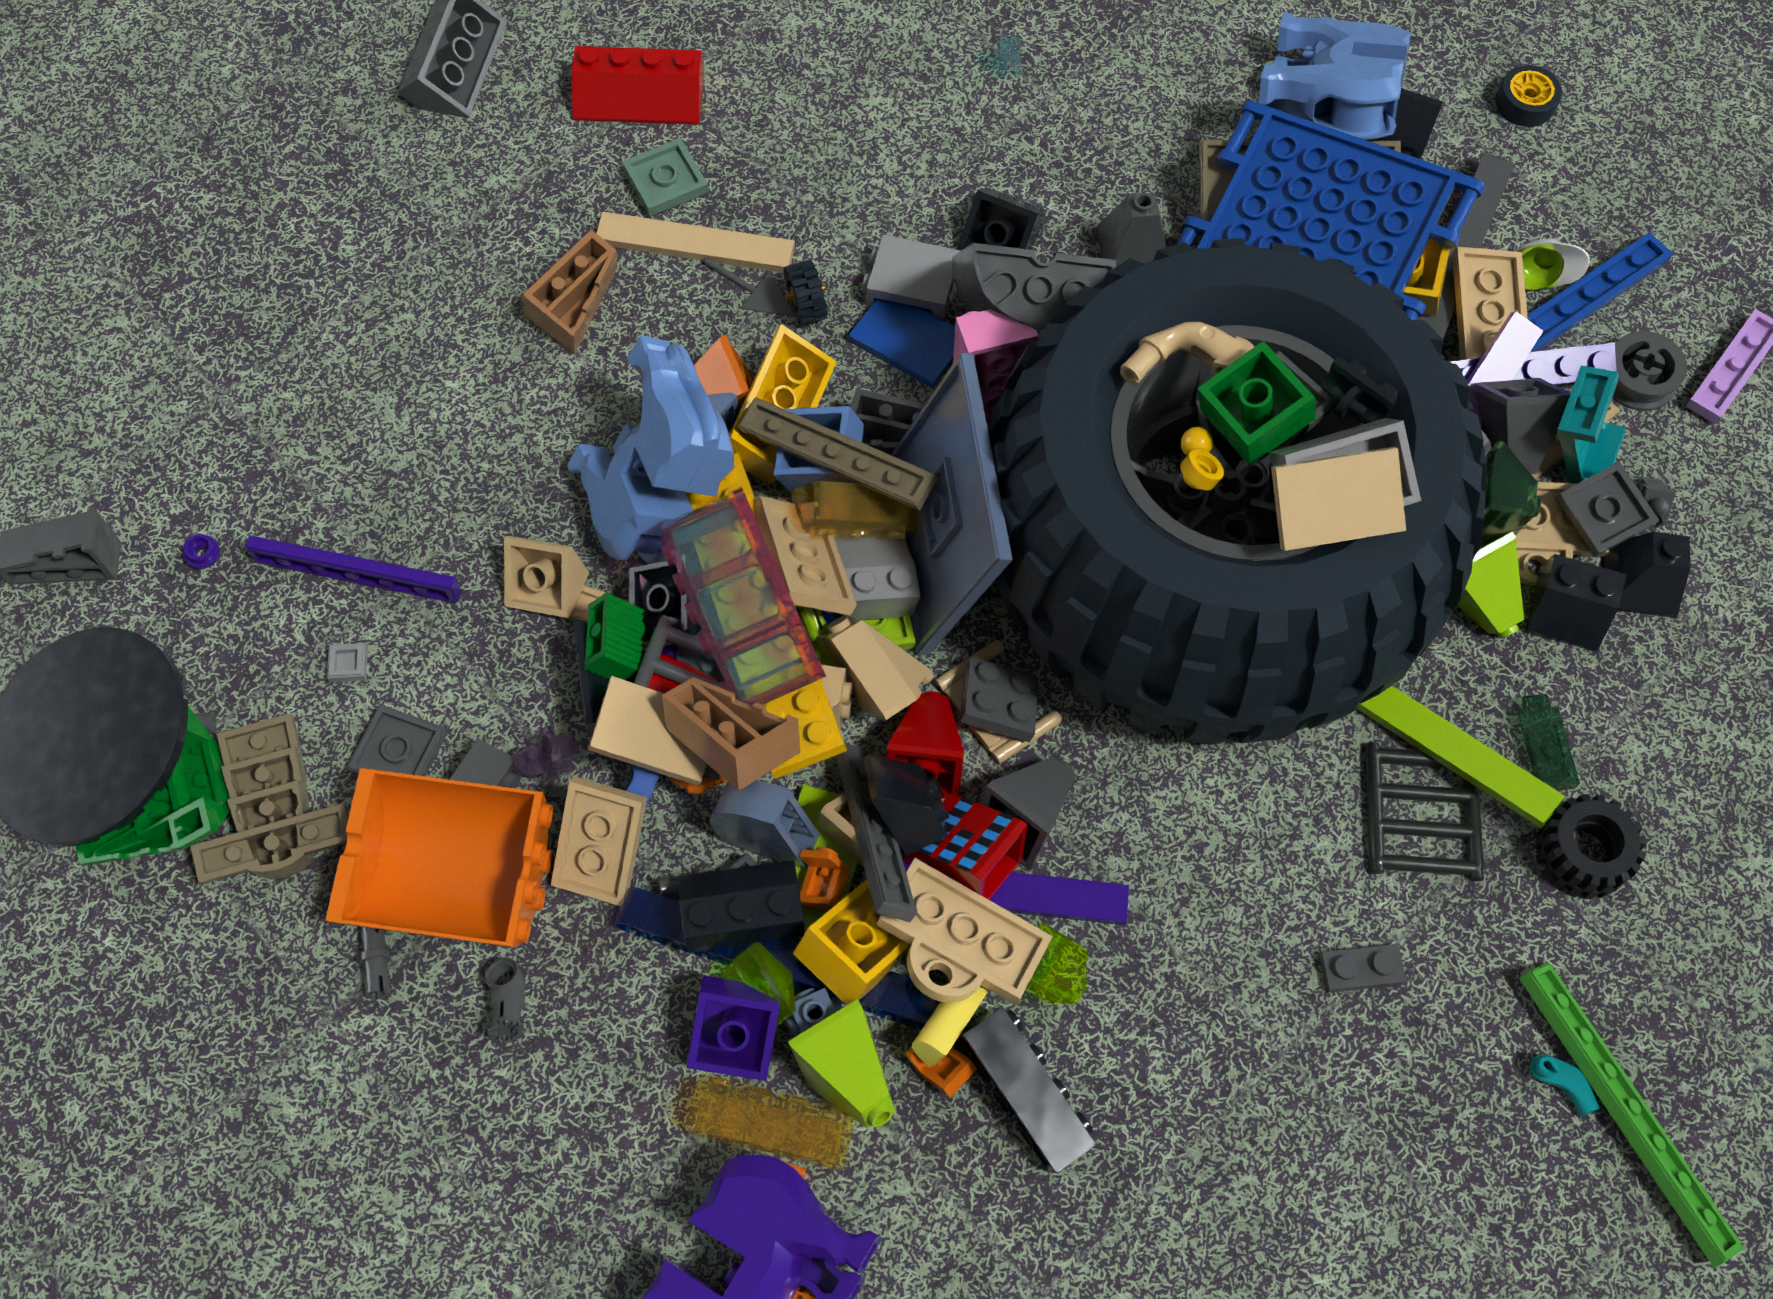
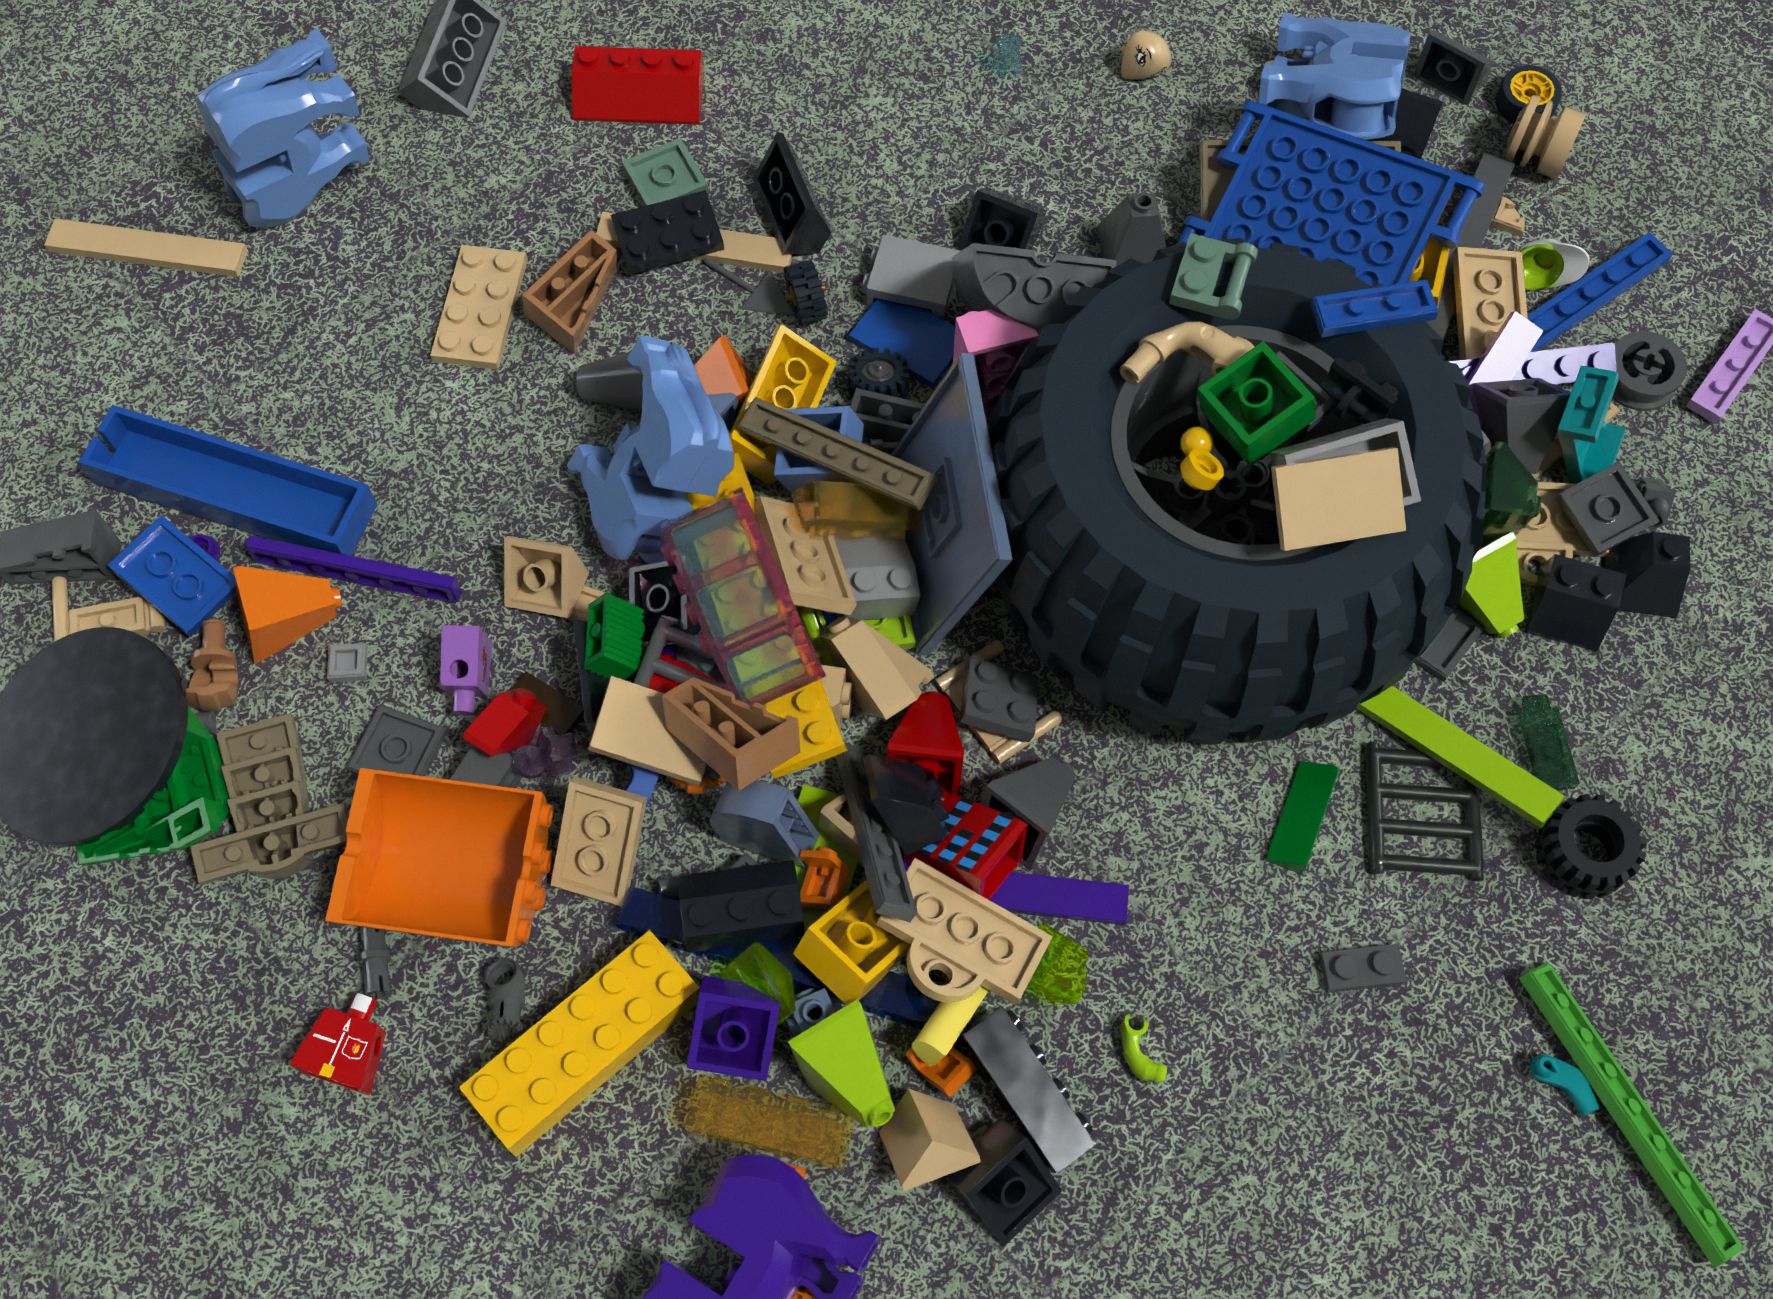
(129, 614): none -> tan plate
(146, 247): none -> tan tile
(175, 575): none -> blue plate
(216, 672): none -> medium nougat piece
(228, 482): none -> blue piece
(266, 134): none -> medium blue animal
(282, 607): none -> orange slope
(343, 1047): none -> red torso
(462, 653): none -> medium lavender torso
(479, 307): none -> tan plate
(506, 722): none -> red slope
(561, 711): none -> dark brown tile
(581, 1043): none -> yellow brick
(610, 383): none -> dark grey cone
(667, 232): none -> black plate
(790, 200): none -> black slope
(879, 373): none -> black wheel
(926, 1140): none -> tan slope
(1007, 1184): none -> black slope
(1139, 1063): none -> lime piece
(1145, 56): none -> tan piece
(1200, 272): none -> sand green plate
(1302, 816): none -> green slope
(1374, 308): none -> blue tile
(1450, 645): none -> dark grey tile
(1452, 67): none -> dark grey slope
(1508, 218): none -> tan tile
(1544, 136): none -> tan wheel

